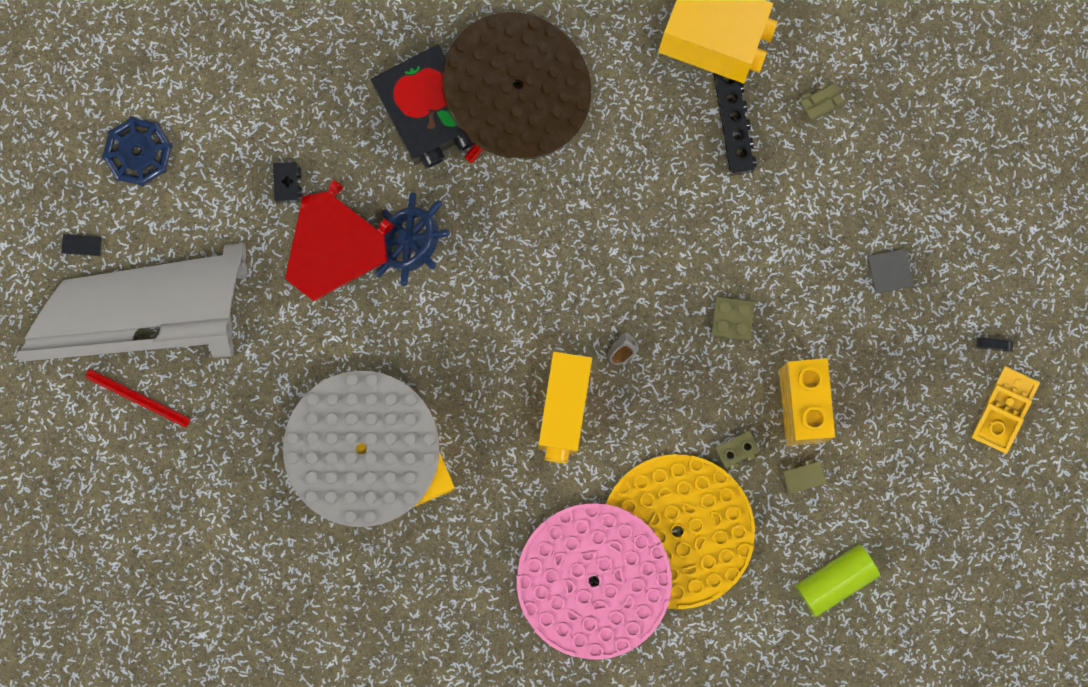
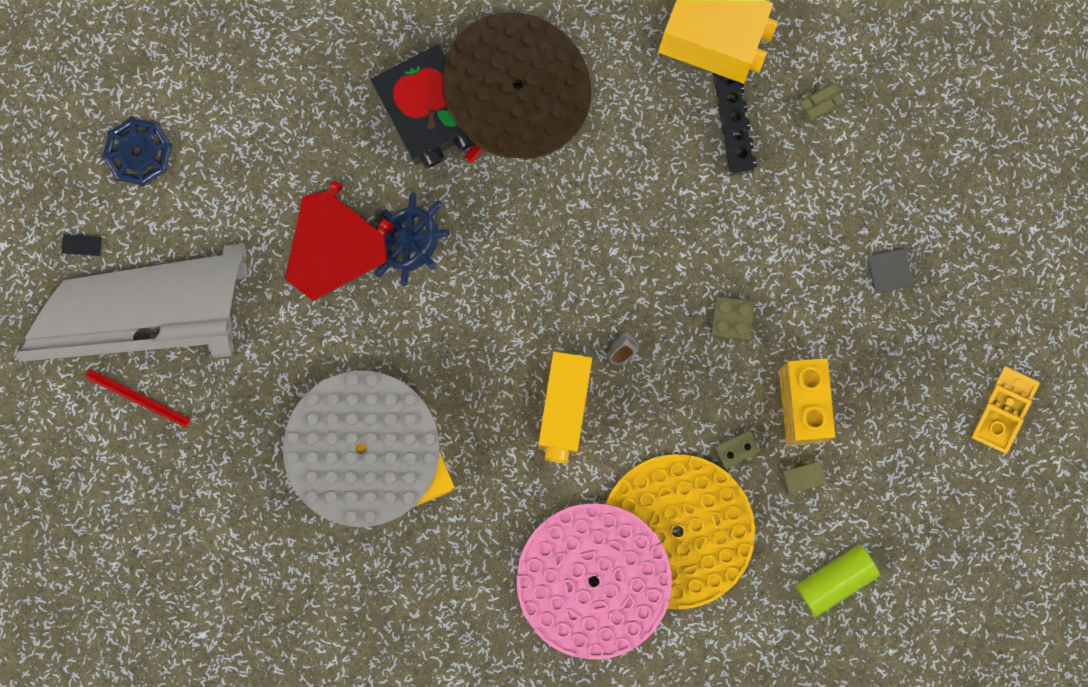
(281, 173): black brick -> none
(995, 344): black beam -> none

